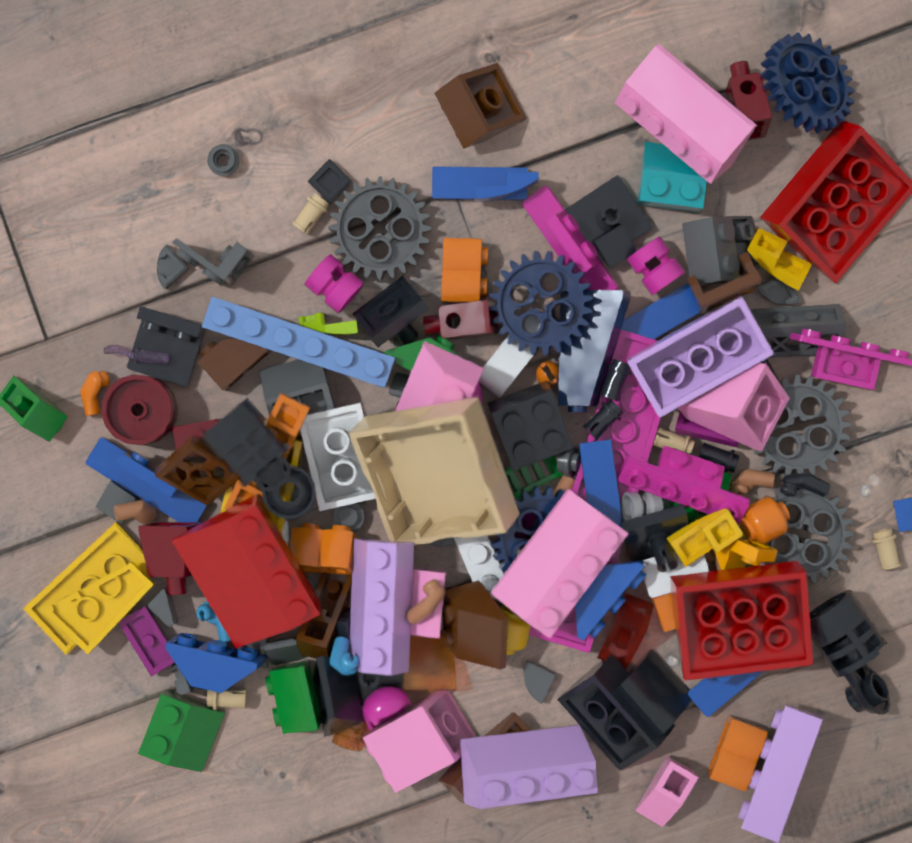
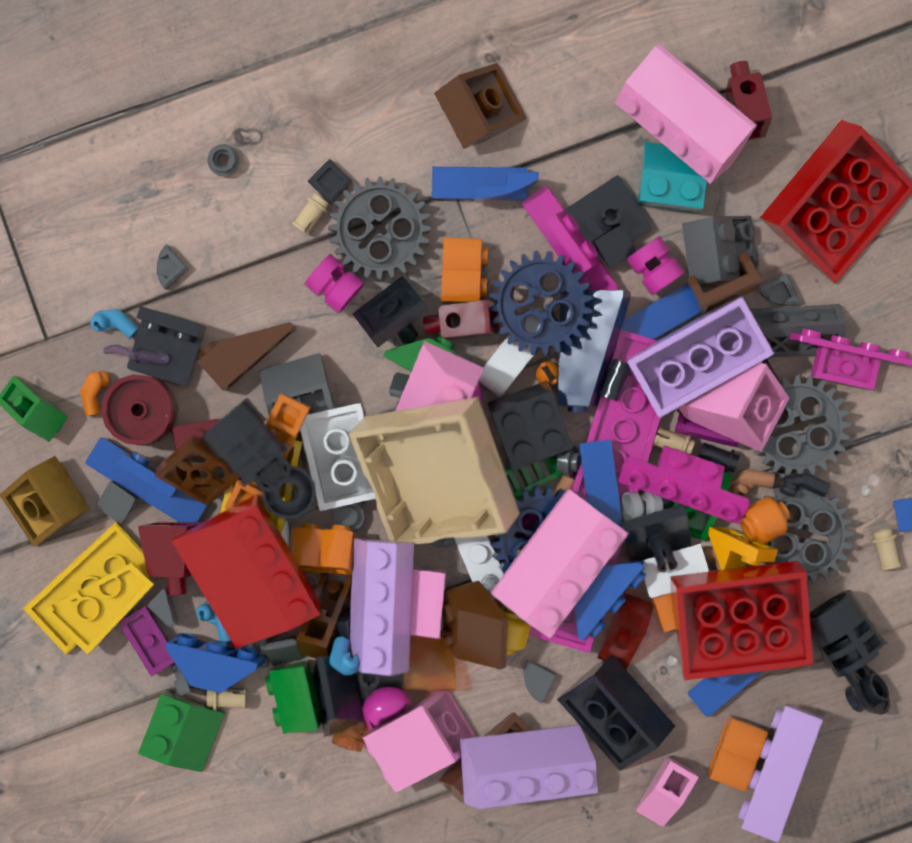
(44, 500): none -> pearl gold slope
(113, 319): none -> dark azure arm
(139, 510): nougat arm -> none
(232, 261): dark grey bracket -> none
(298, 342): medium blue plate -> none
(318, 323): lime slope -> none
(426, 606): nougat arm -> none
(605, 418): black pin -> none
(654, 692): black slope -> none
(704, 534): yellow slope -> none
(770, 254): yellow slope -> none
(807, 83): dark blue gear -> none

